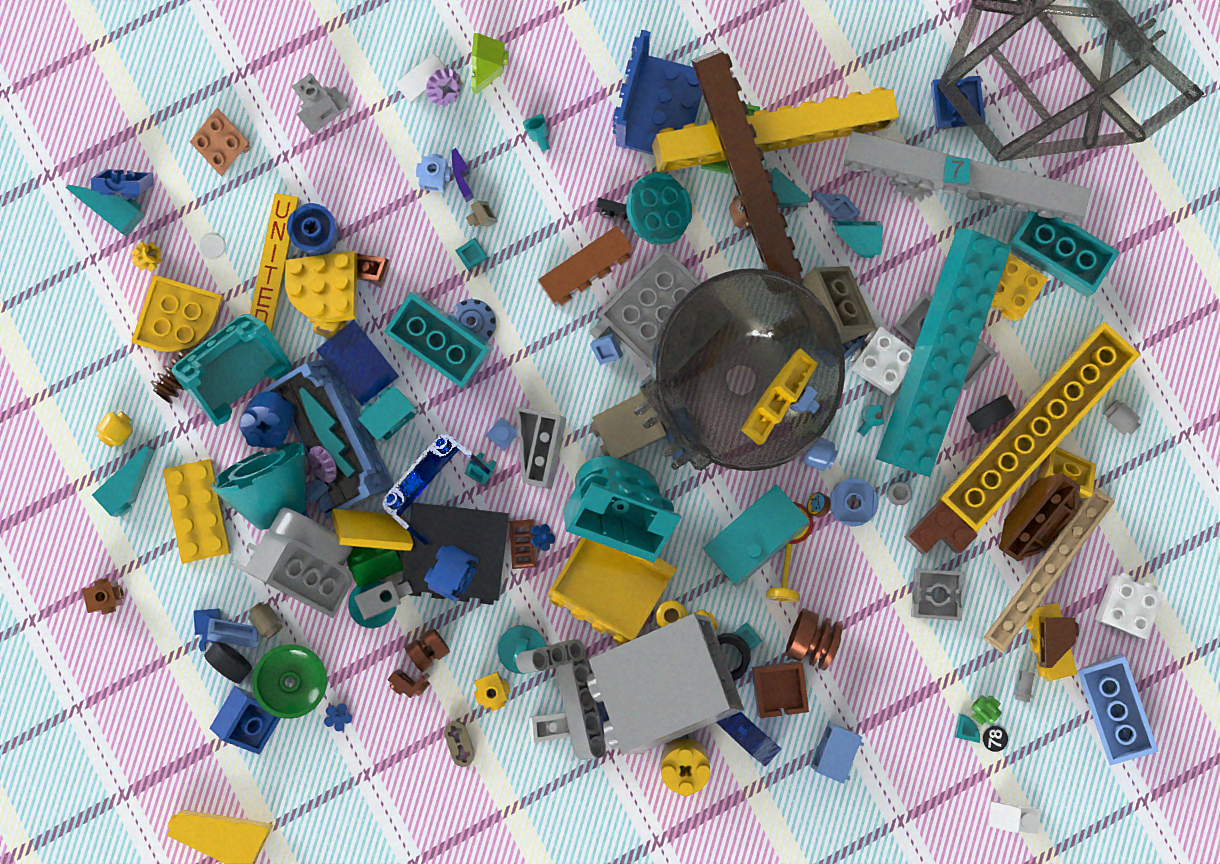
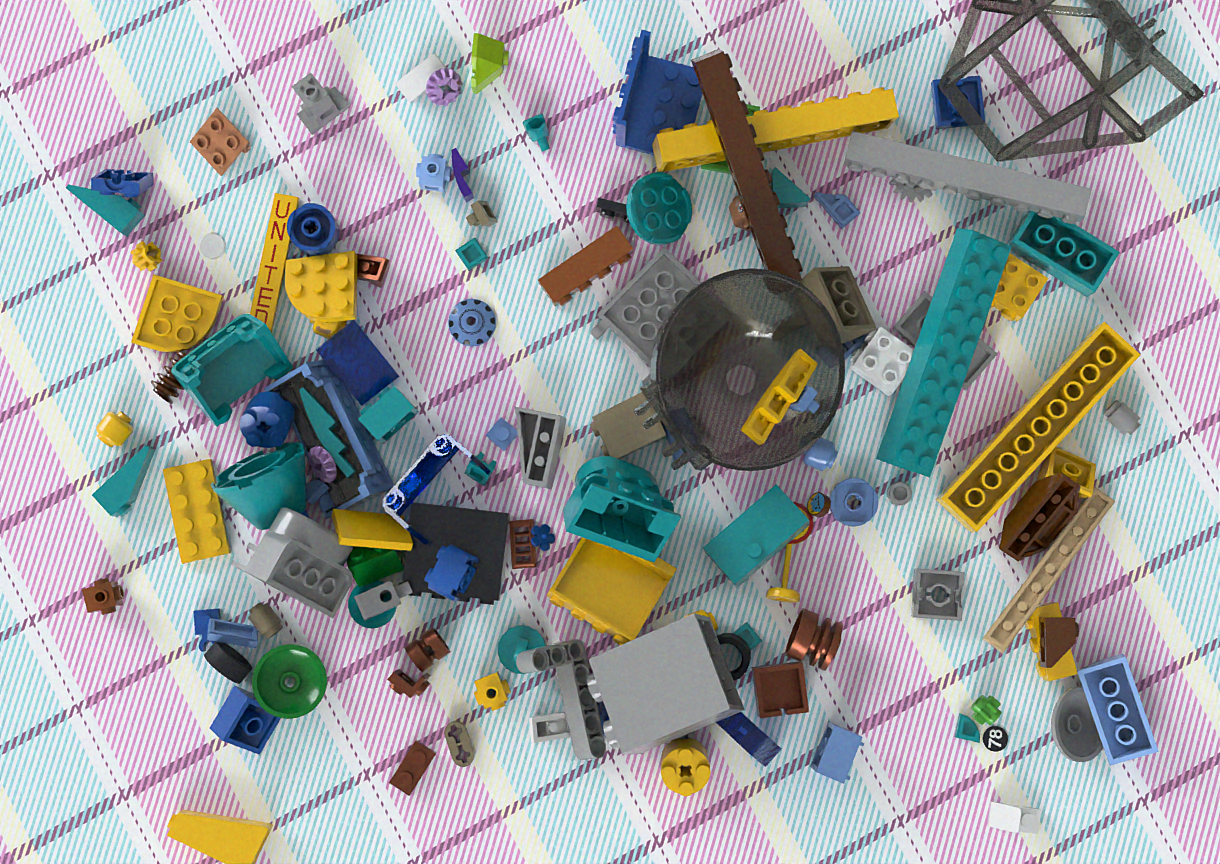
(337, 716): blue plant -> none
(412, 767): none -> copper plate
(438, 339): teal brick -> none
(606, 349): medium blue plate -> none
(670, 612): yellow head -> none
(861, 236): teal slope -> none
(869, 418): teal piece -> none
(941, 524): copper brick -> none
(956, 170): teal tile -> none
(991, 413): black tyre -> none
(1024, 686): light grey pin -> none
(1075, 727): none -> light grey dish
(1129, 606): white brick -> none

